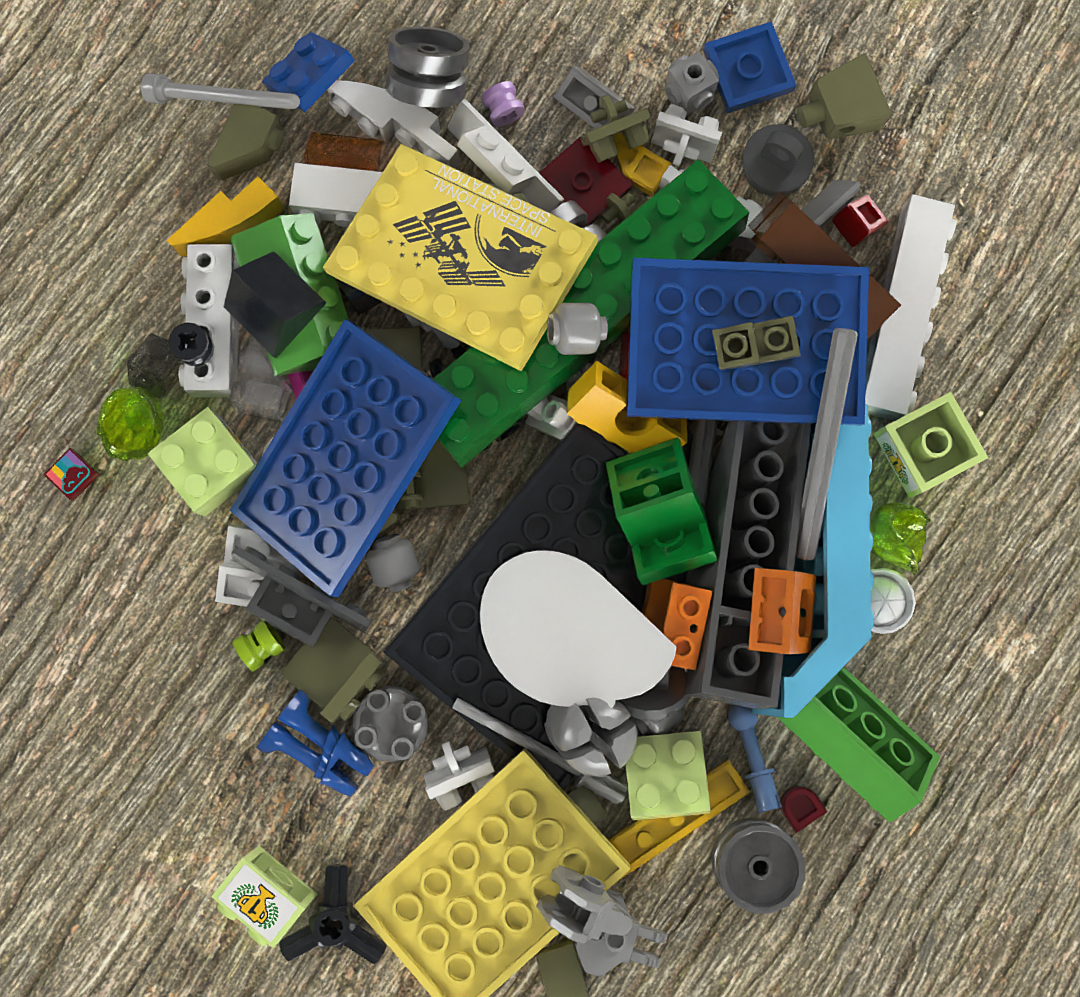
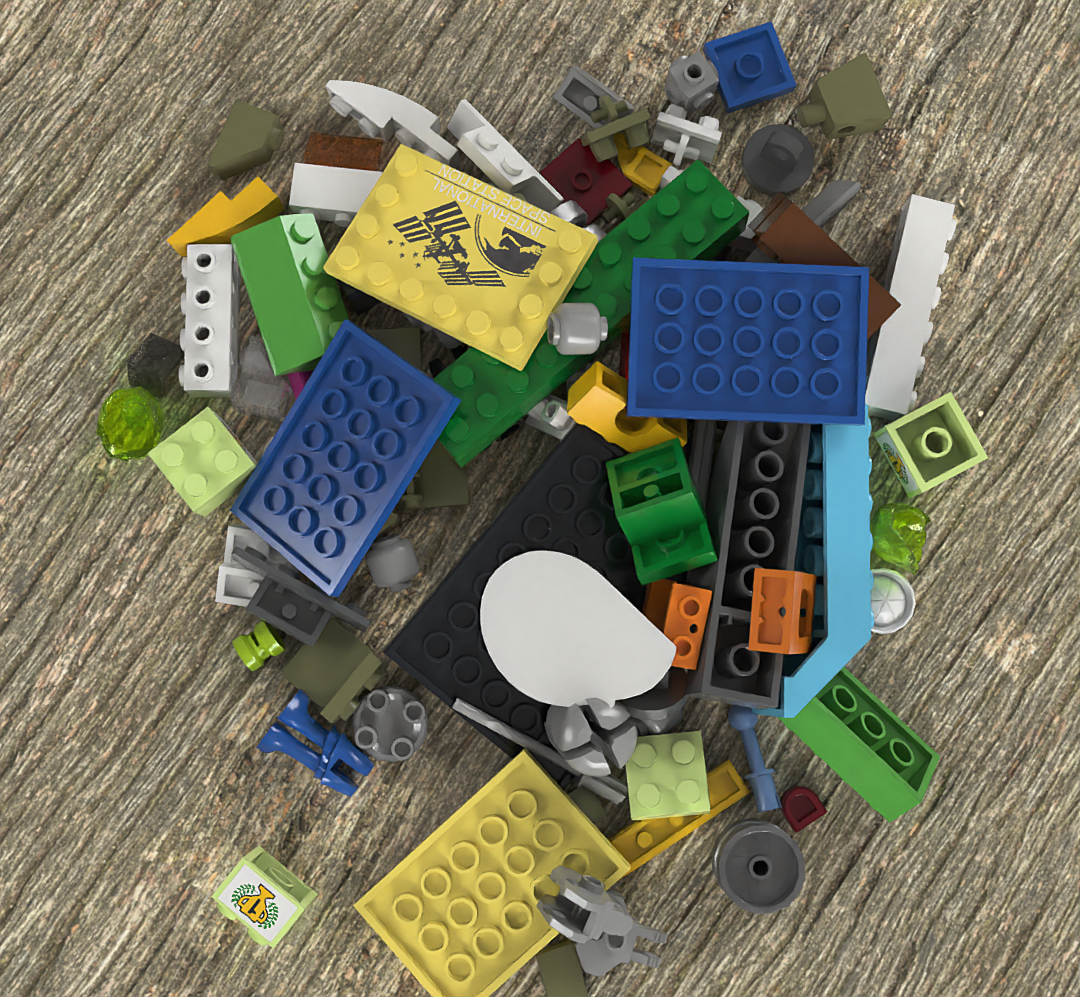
(71, 474): tile -> none
(160, 89): light grey piece -> none
(198, 350): black wheel -> none
(271, 301): black slope -> none
(309, 69): blue plate -> none
(337, 908): black bush -> none
(427, 66): flat silver wheel -> none
(456, 770): white hips -> none
(503, 104): lavender wheel -> none
(756, 343): olive slope -> none
(825, 441): light grey axle -> none
(859, 220): red slope -> none

